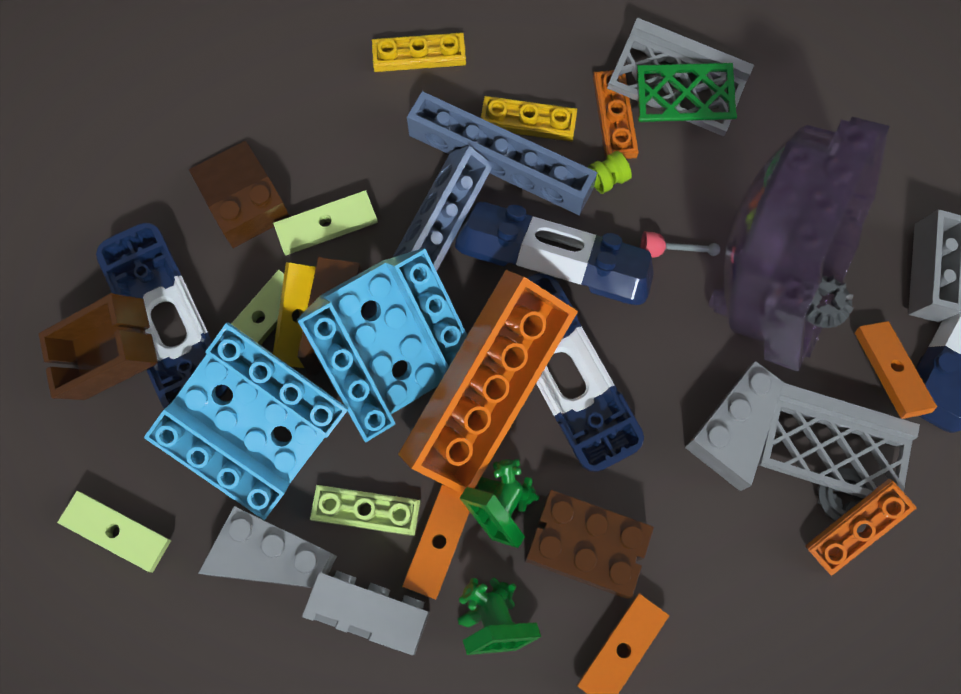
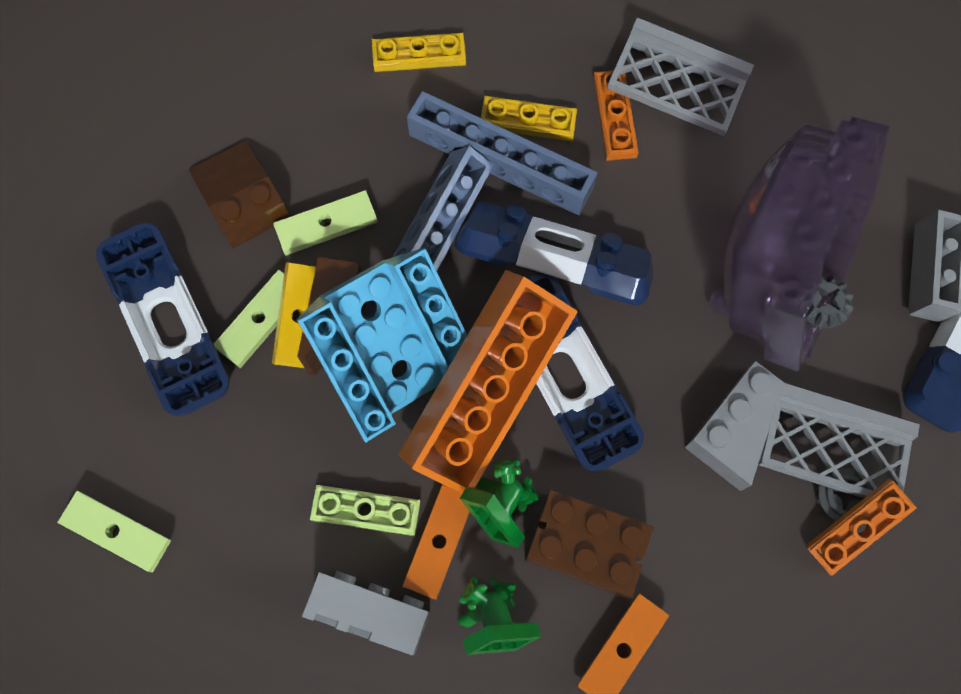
(103, 341): reddish brown piece -> none
(234, 439): medium azure slope -> none
(264, 553): light grey wedge -> none
(611, 171): lime wheel -> none
(656, 245): hinge -> none
(700, 71): green window -> none
(895, 370): orange tile -> none

